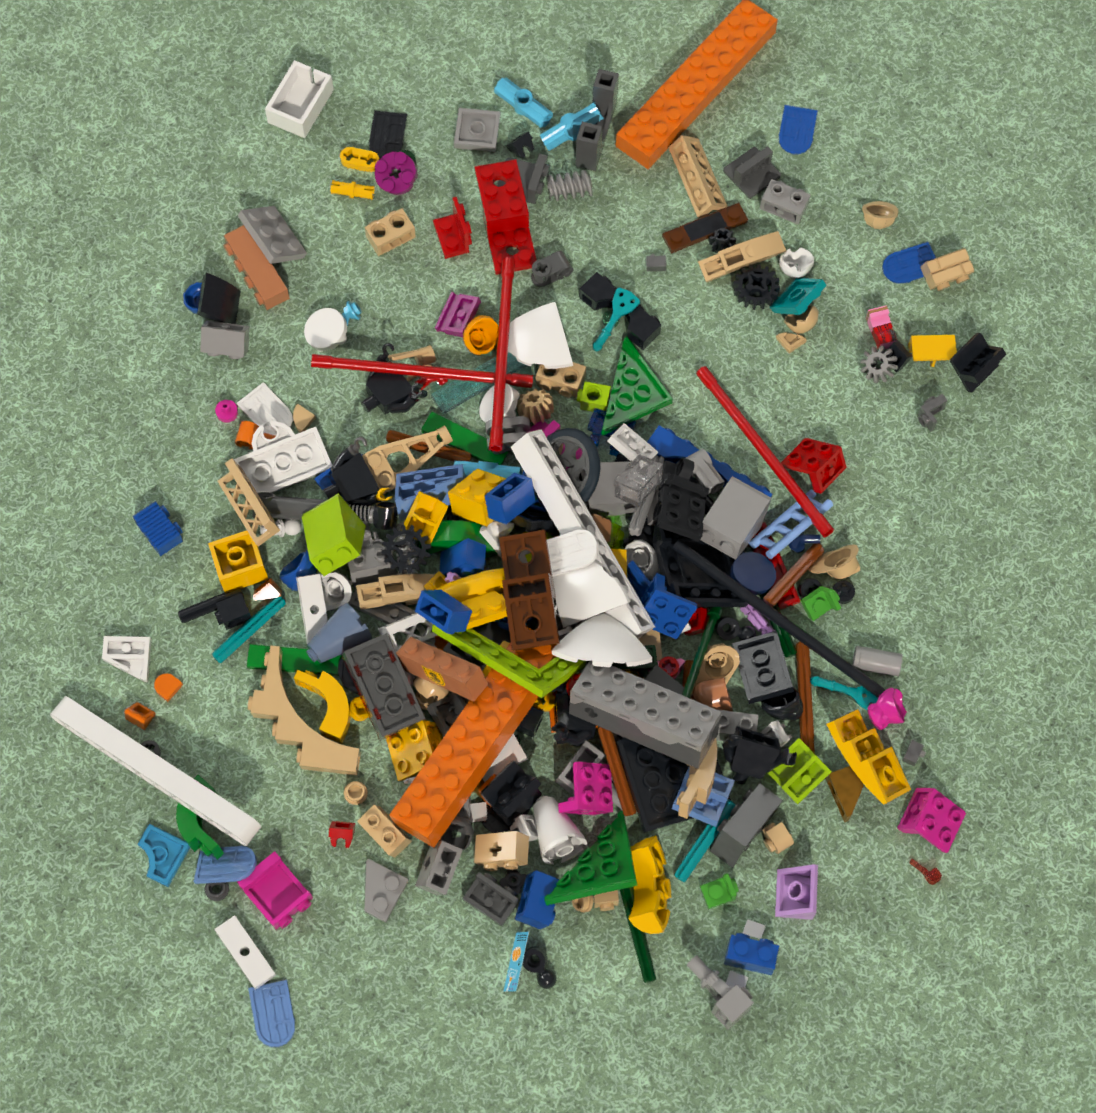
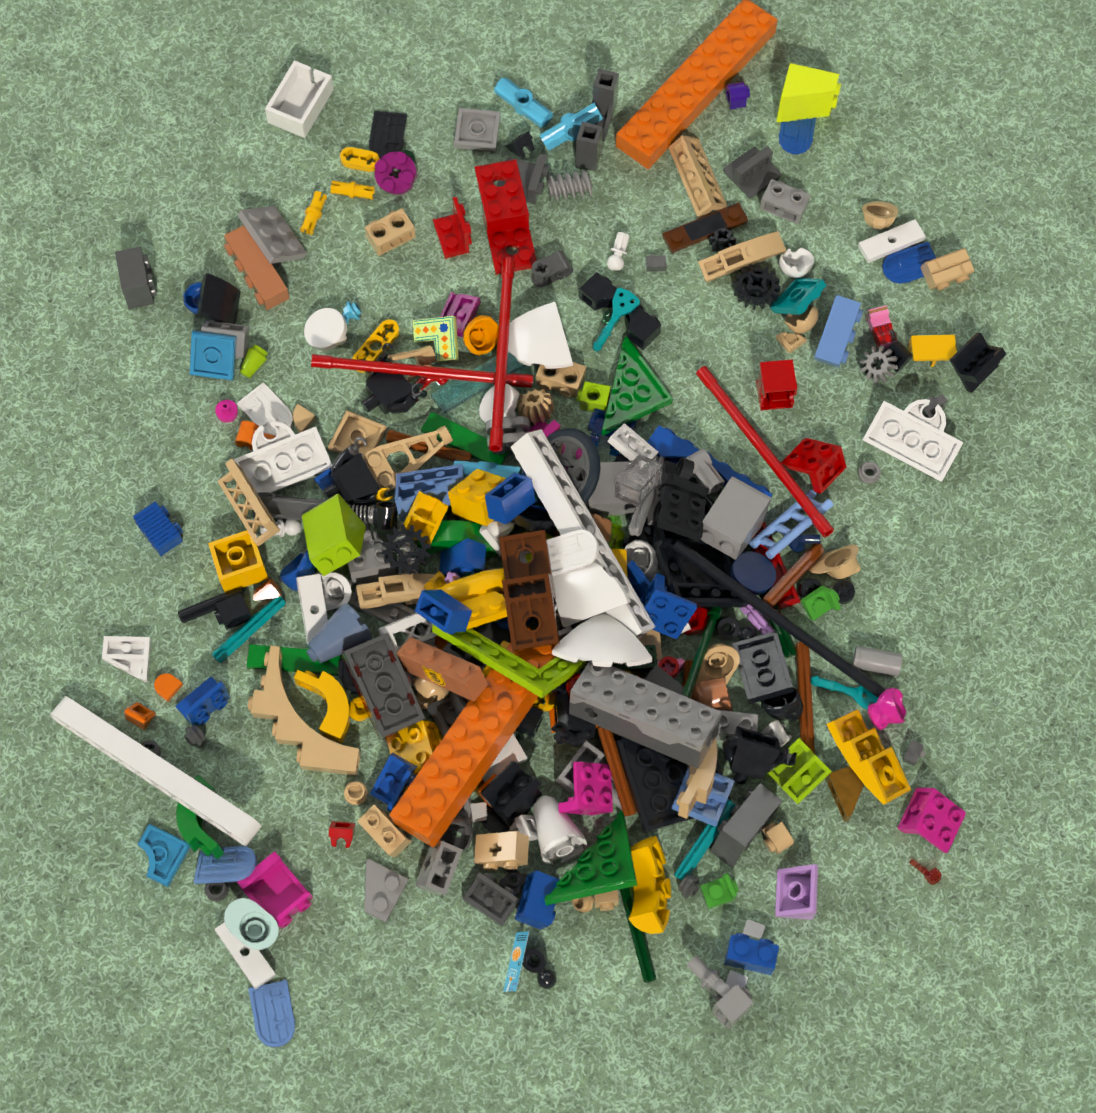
(135, 277): none -> dark grey brick
(194, 736): none -> dark grey plate
(203, 702): none -> blue bracket
(213, 355): none -> dark azure tile
(251, 924): none -> light aqua piece
(253, 361): none -> lime cone
(313, 213): none -> yellow pin
(356, 426): none -> tan tile
(390, 338): none -> yellow beam
(393, 780): none -> blue bracket
(441, 331): none -> yellowish green tile
(616, 262): none -> white axle
(689, 886): none -> dark grey plate
(737, 95): none -> dark purple plate
(776, 384): none -> red piece
(808, 93): none -> neon yellow slope
(838, 331): none -> medium blue wedge
(871, 466): none -> light grey plate
(902, 236): none -> white tile
(914, 437): none -> white plate

